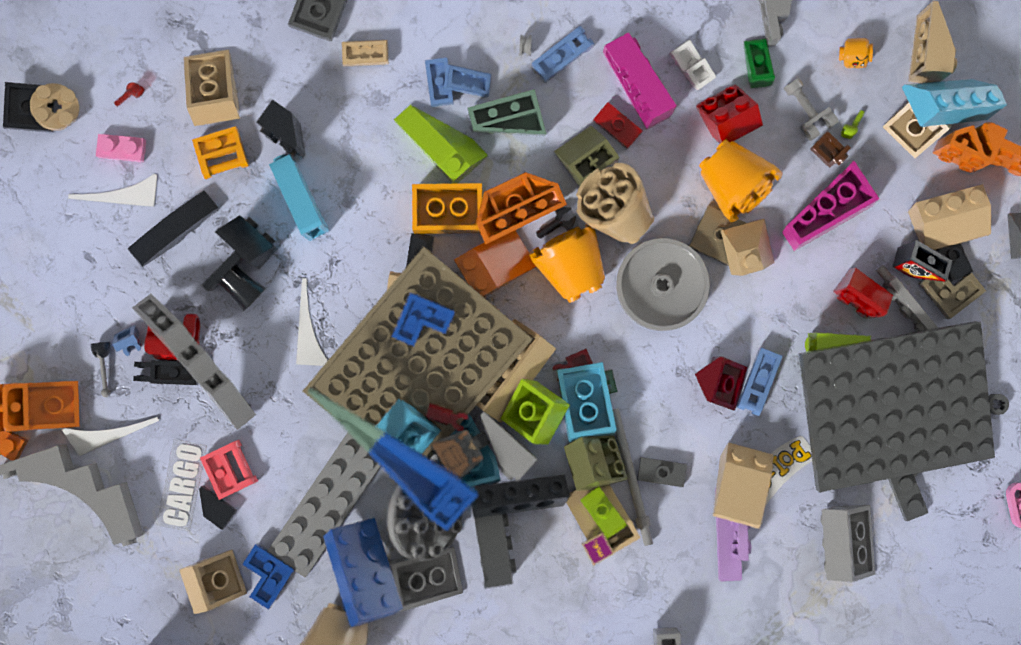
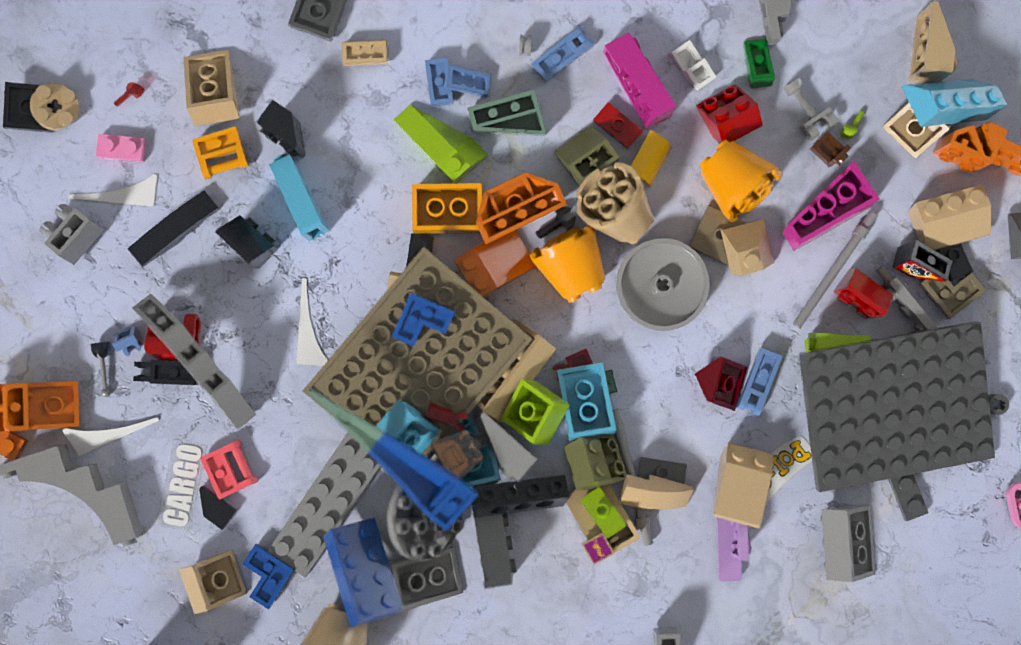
(72, 235): none -> light grey brick
(235, 282): black plant -> none
(651, 157): none -> yellow brick
(654, 493): none -> tan slope
(856, 53): light orange head -> none
(859, 234): none -> light grey bar

